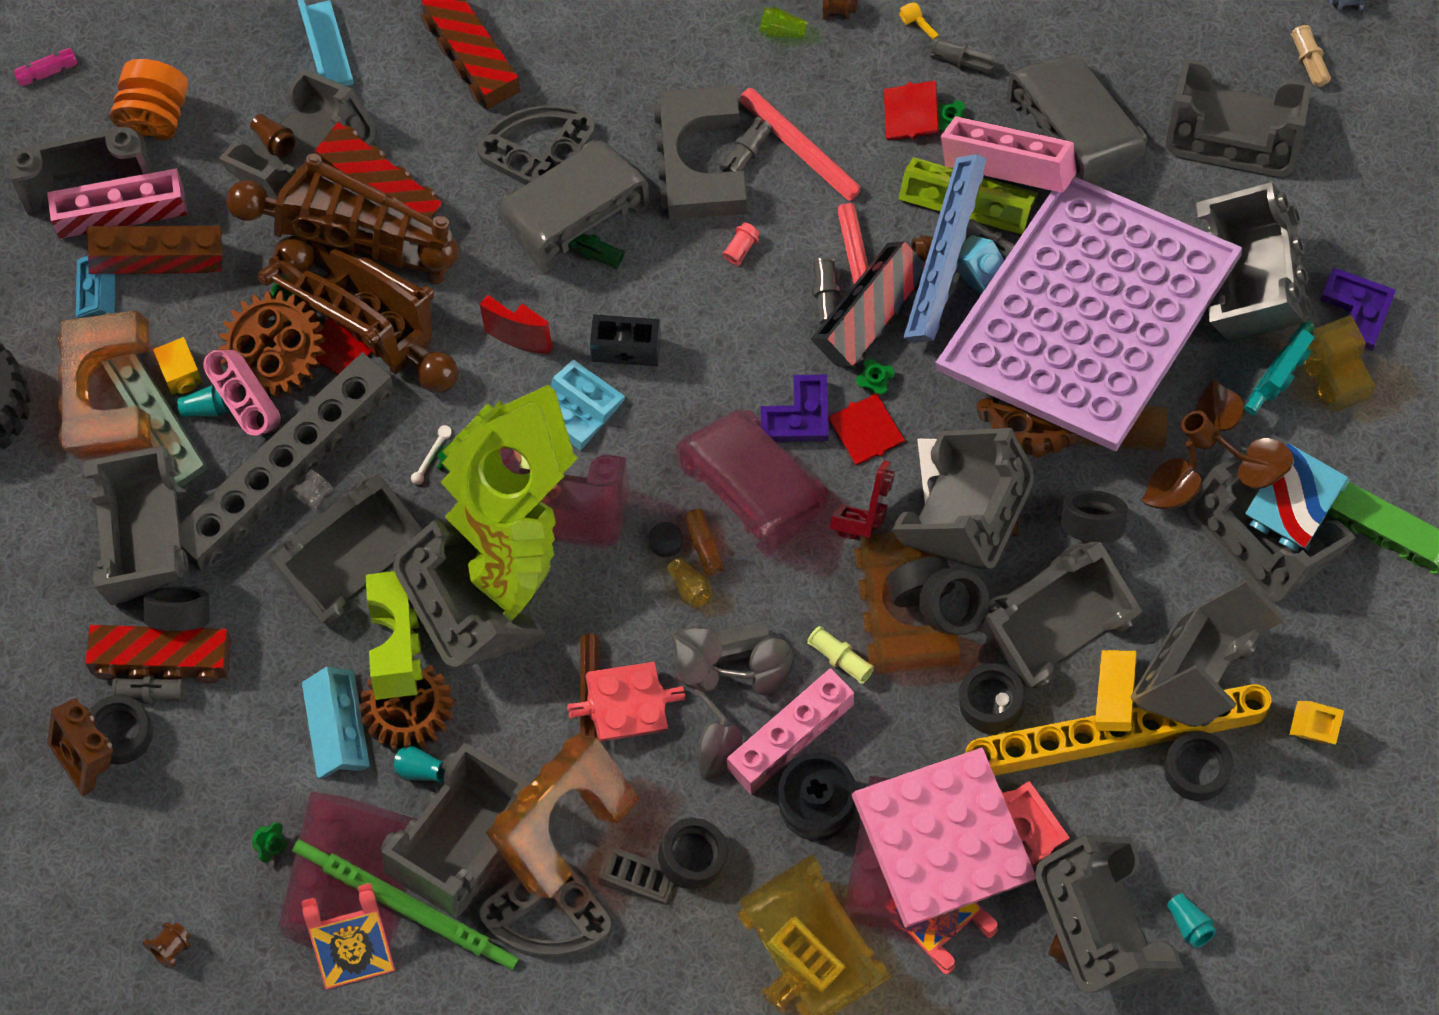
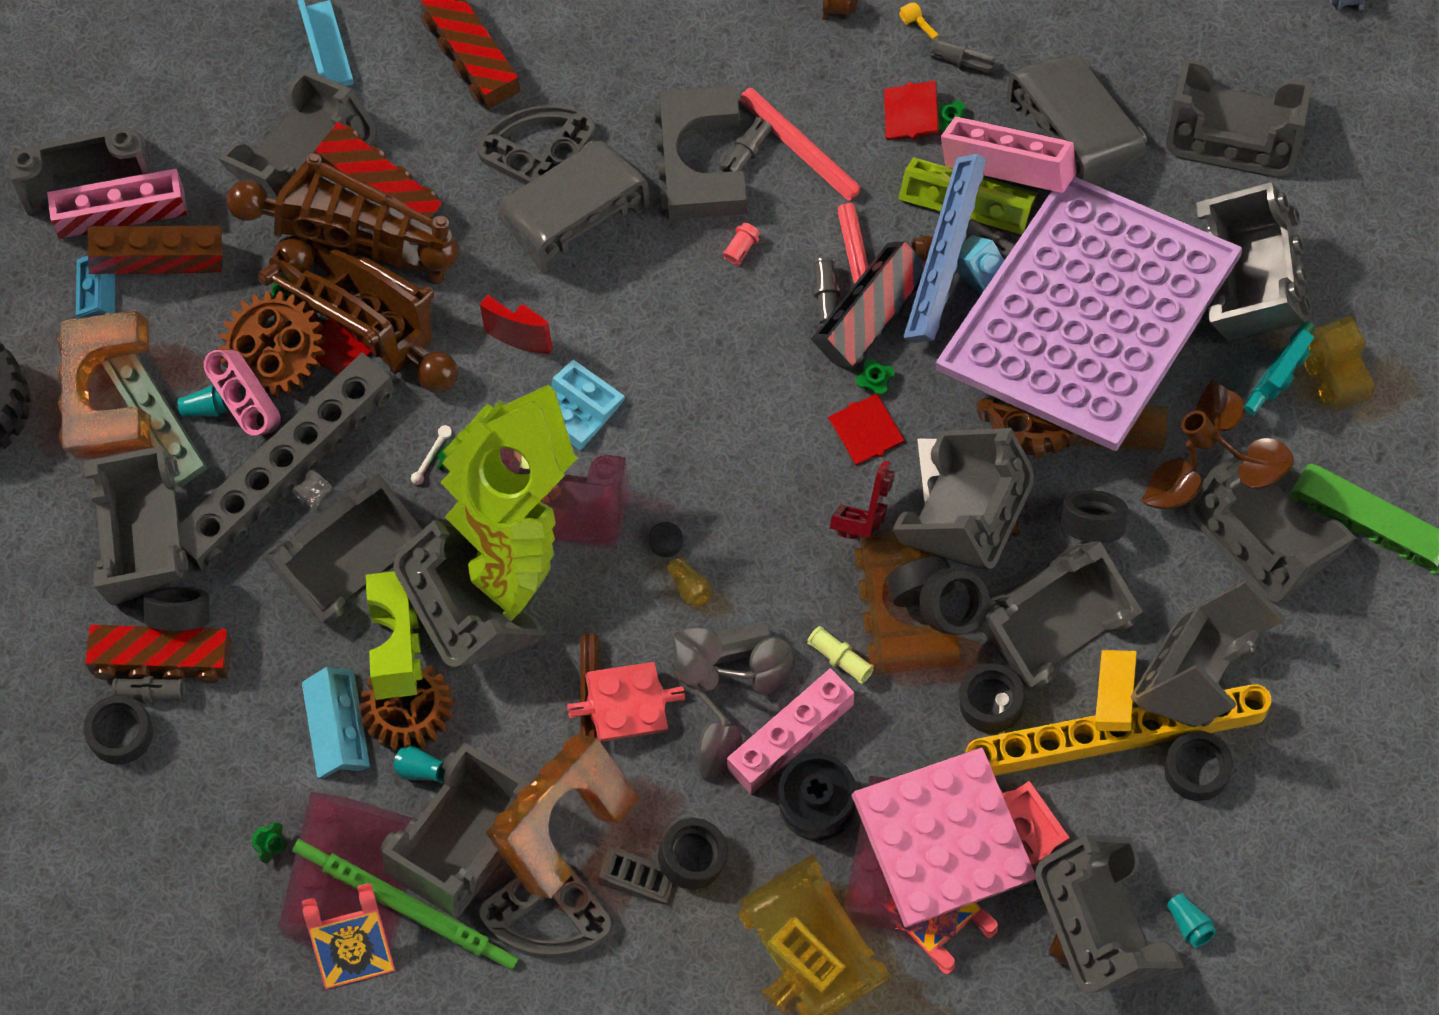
(45, 67): dark pink axle -> none
(78, 744): reddish brown plate -> none
(149, 98): orange wheel -> none
(168, 943): reddish brown brick -> none
(178, 366): yellow brick -> none
(274, 136): reddish brown cone -> none
(610, 255): dark green pin -> none
(625, 340): black brick -> none
(704, 542): clear orange axle -> none
(753, 478): clear pink windscreen -> none
(780, 23): clear neon green cone -> none
(806, 418): dark purple plate -> none
(1297, 501): panel -> none
(1310, 55): tan axle -> none
(1316, 722): yellow brick -> none
(1364, 299): dark purple plate -> none

